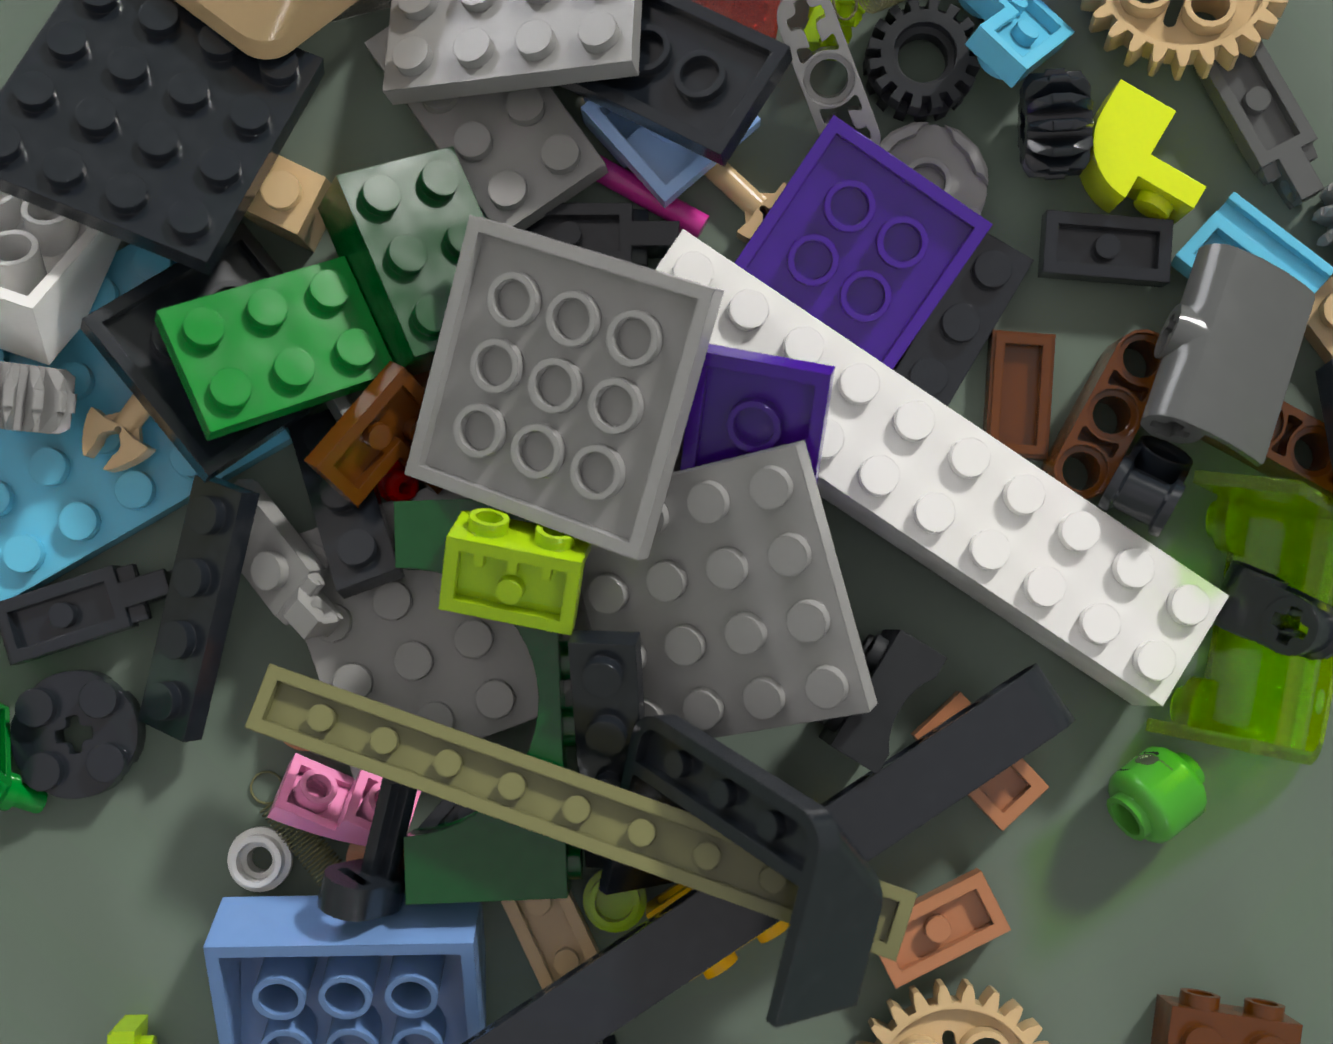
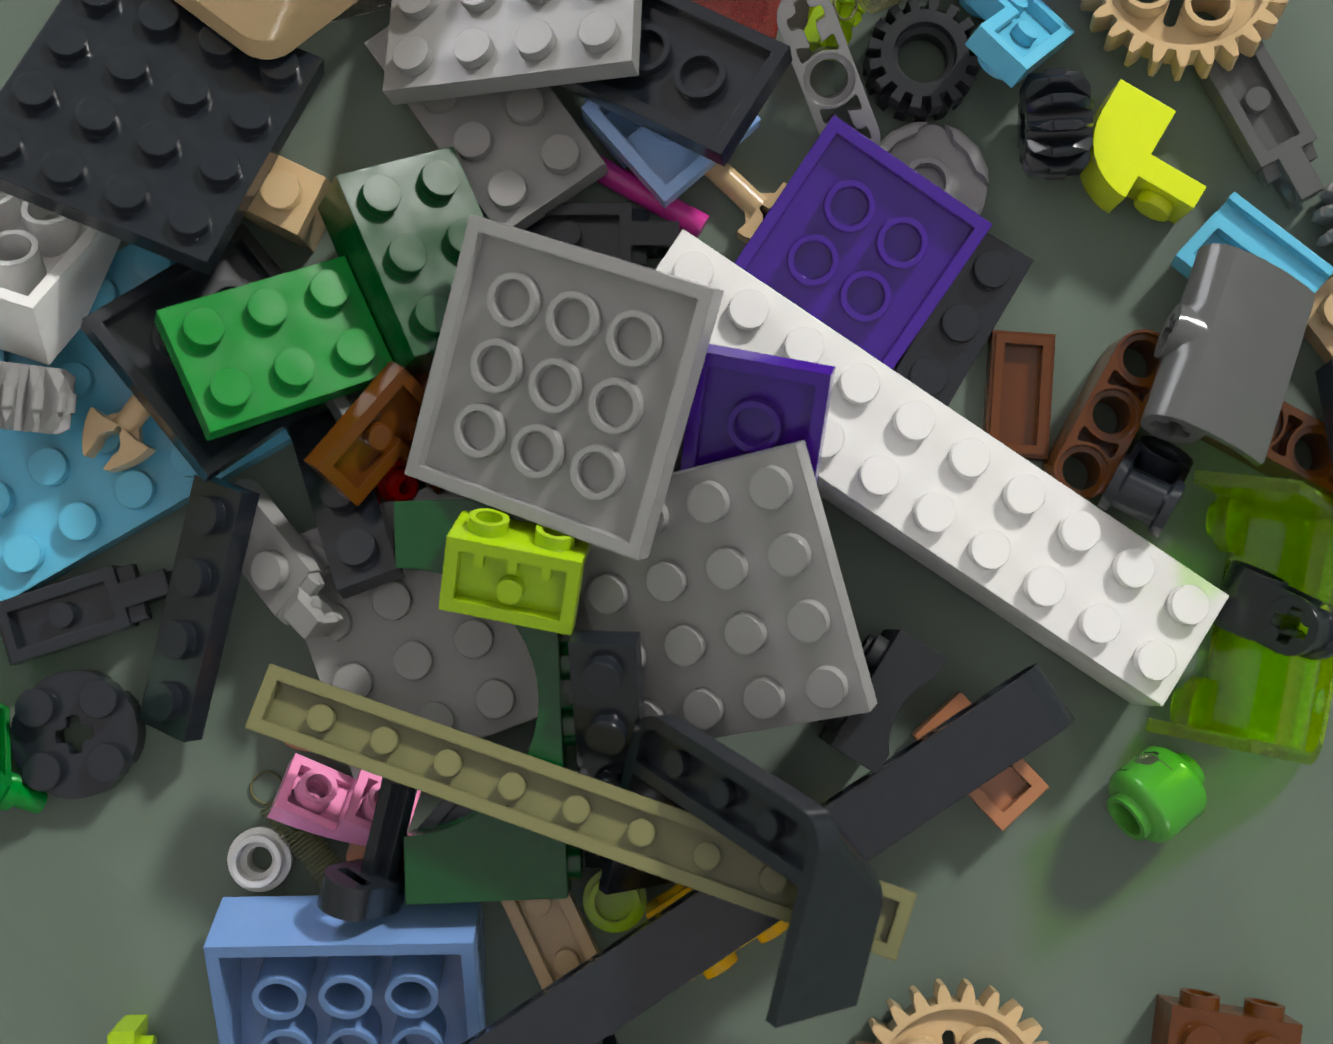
(947, 926): nougat plate -> none
(1105, 248): black plate -> none

